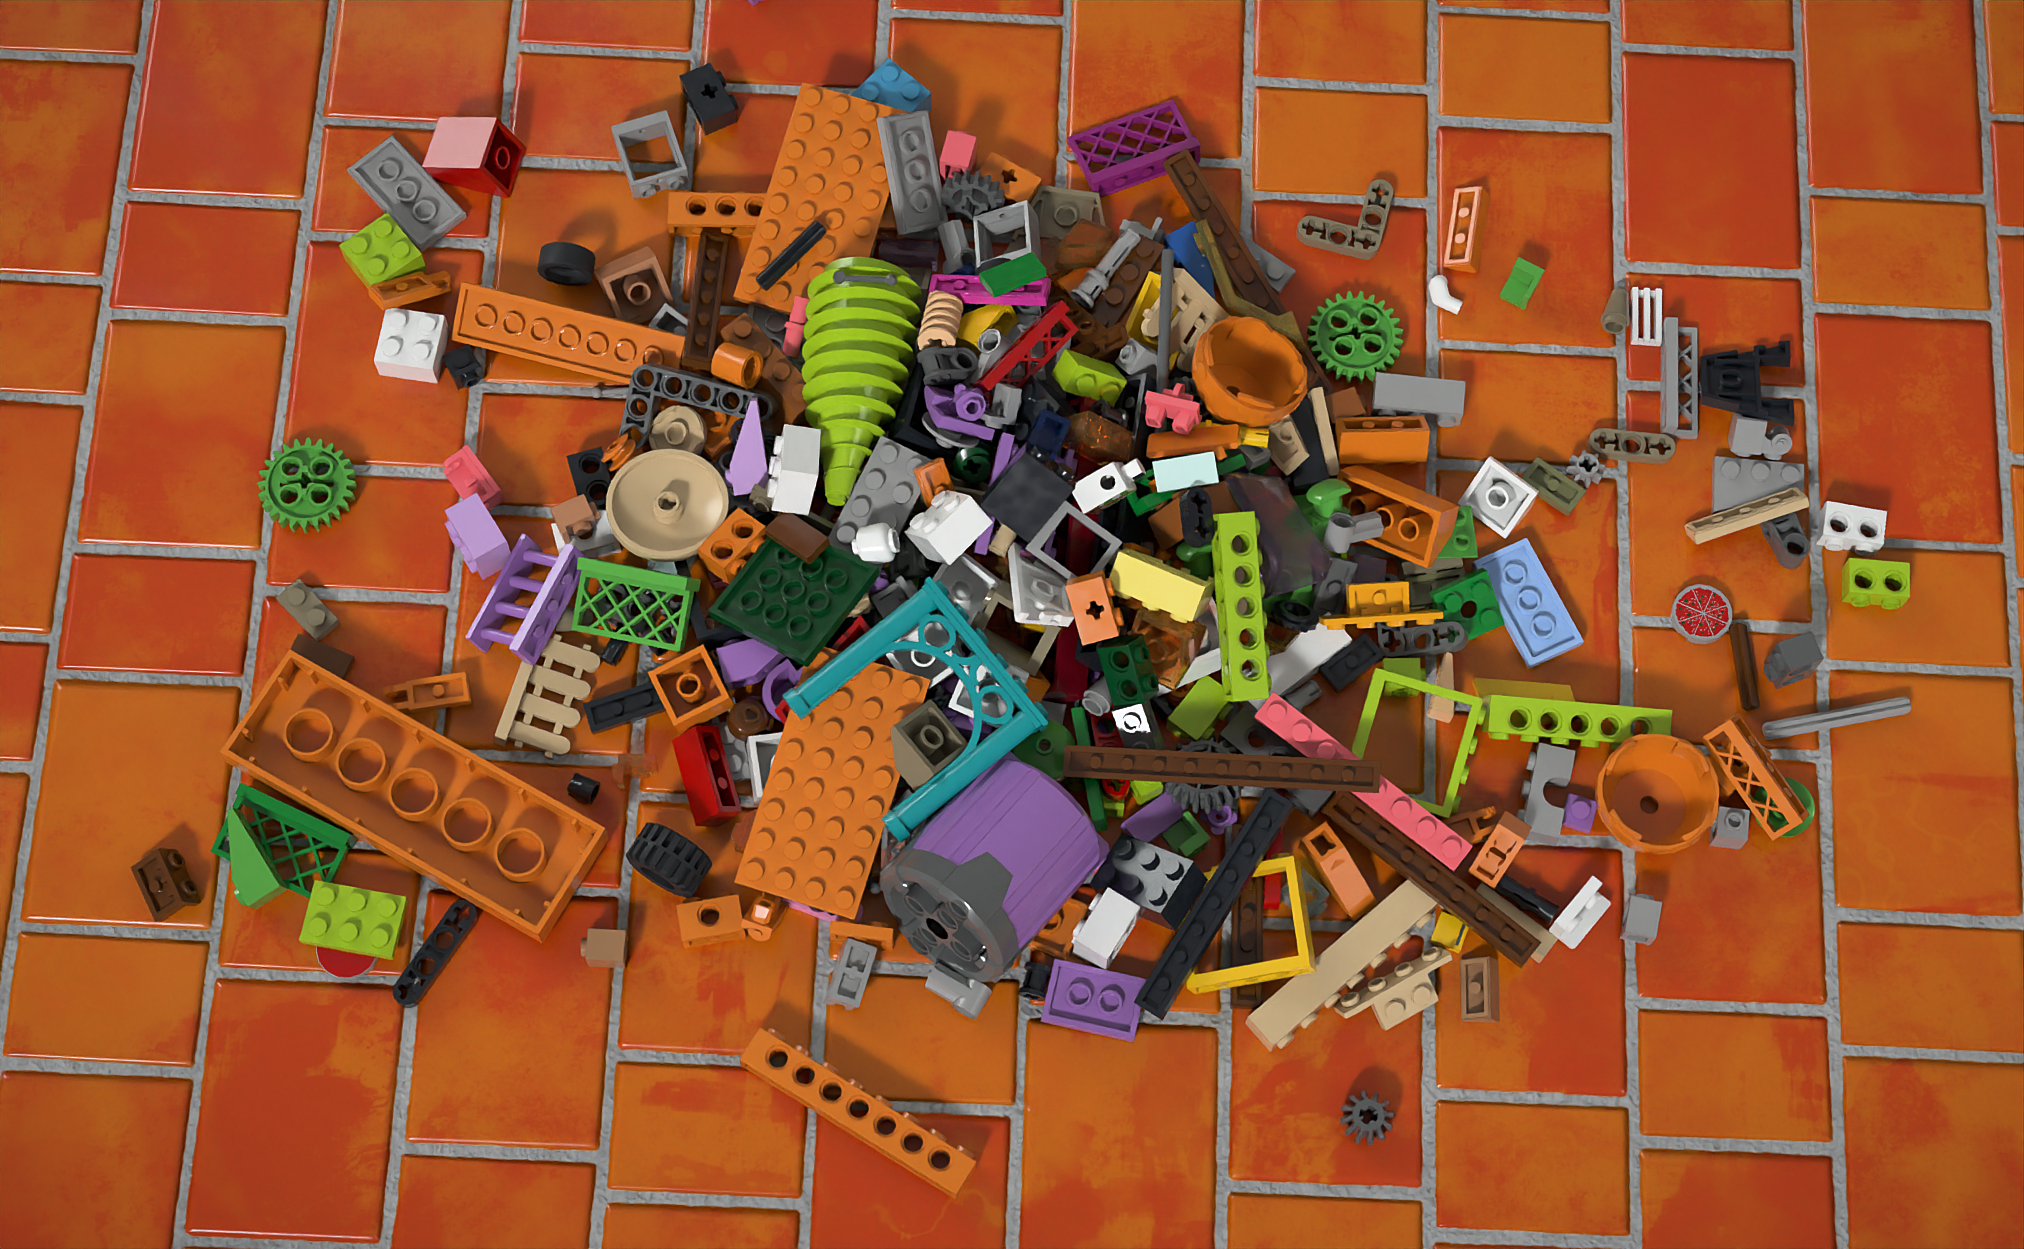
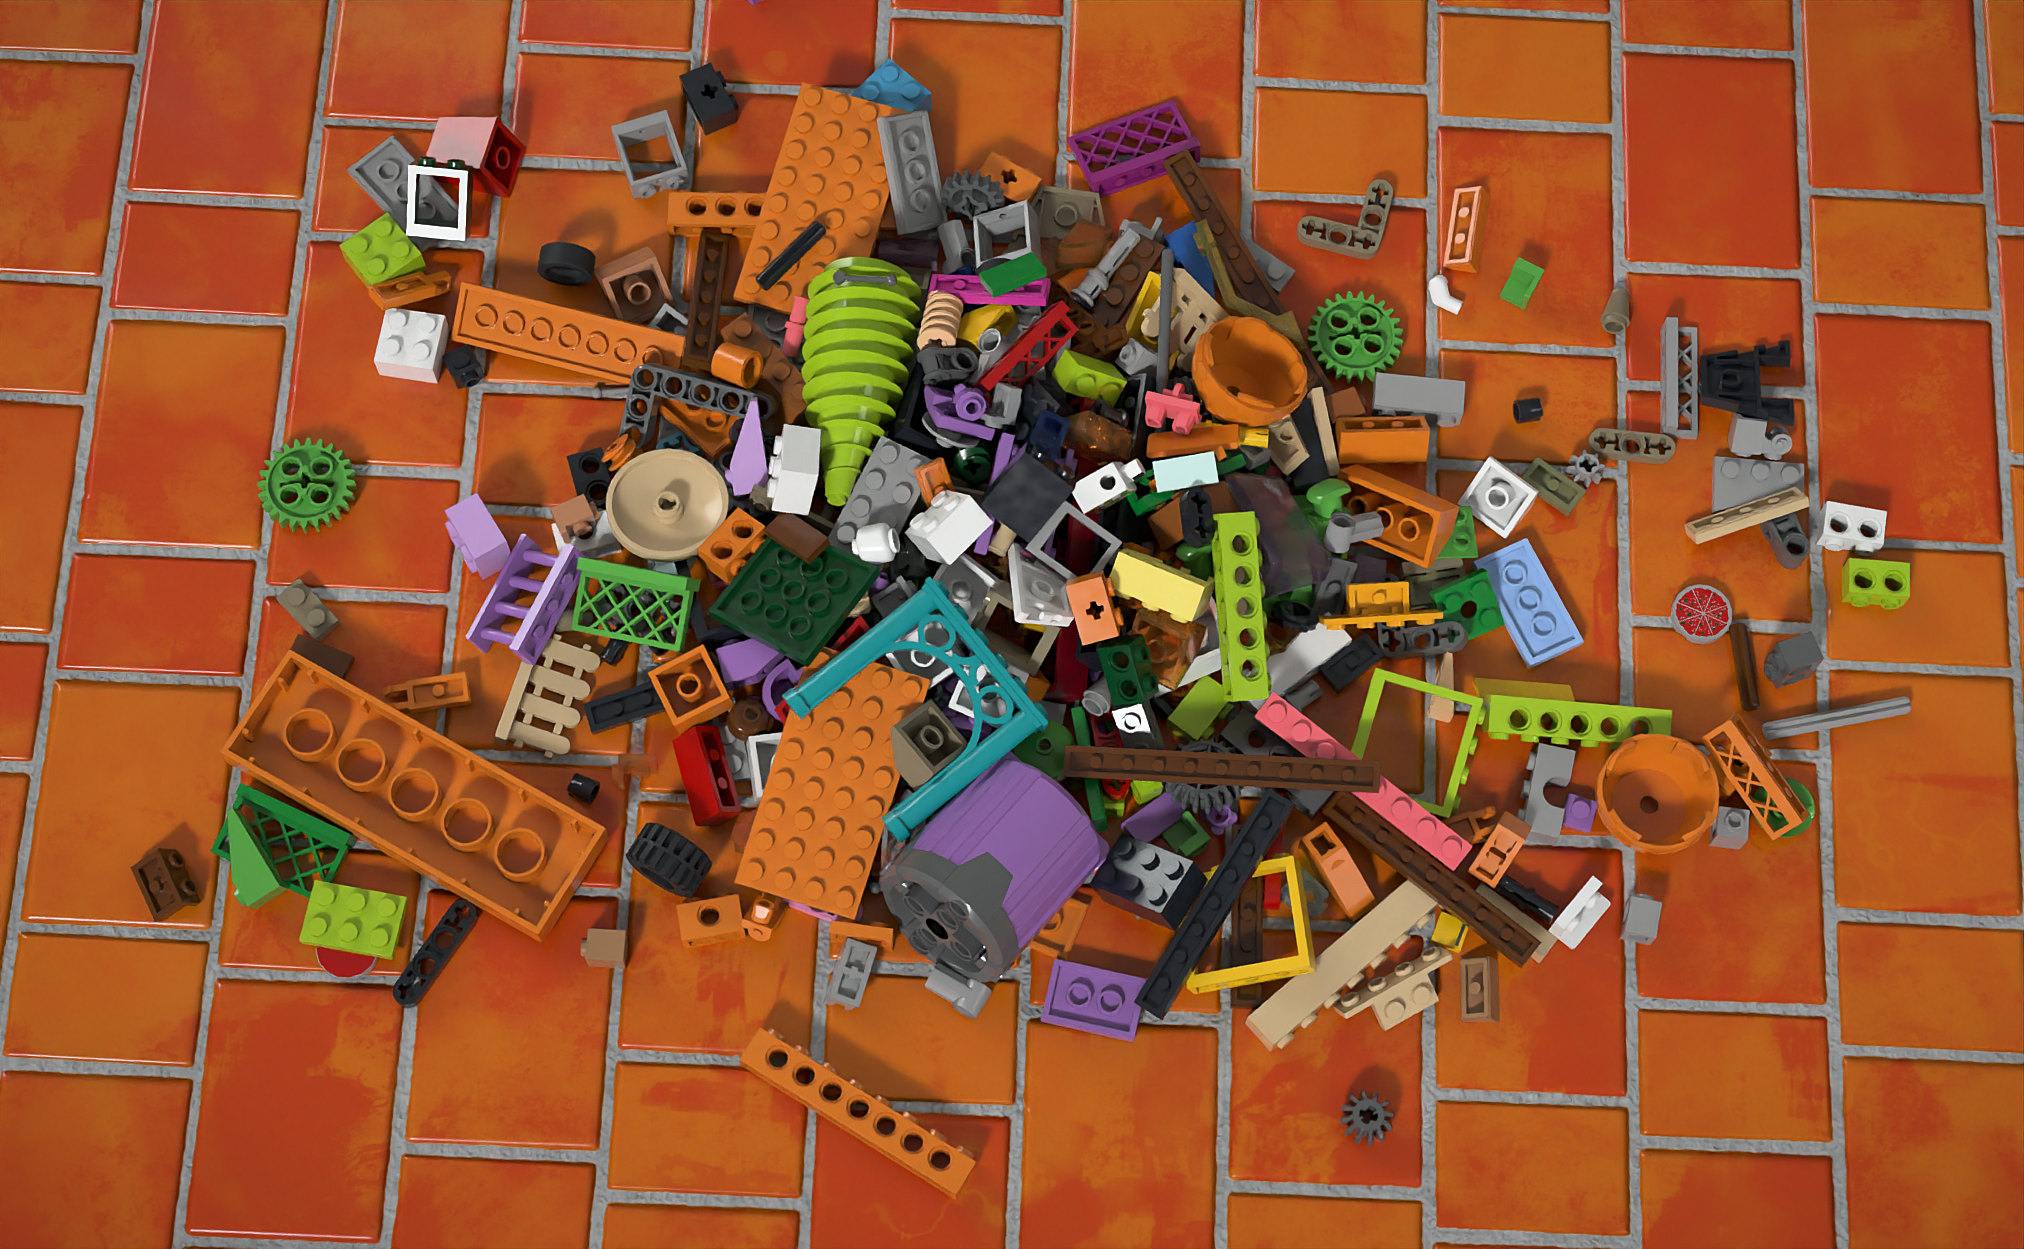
(438, 228): none -> window
(471, 477): coral hinge -> none
(678, 429): tan tile -> none
(958, 154): coral brick -> none
(1034, 981): black bush -> none
(1105, 930): white brick -> none
(1403, 666): lime brick -> none
(1527, 410): none -> black hose
(1646, 294): white tile -> none

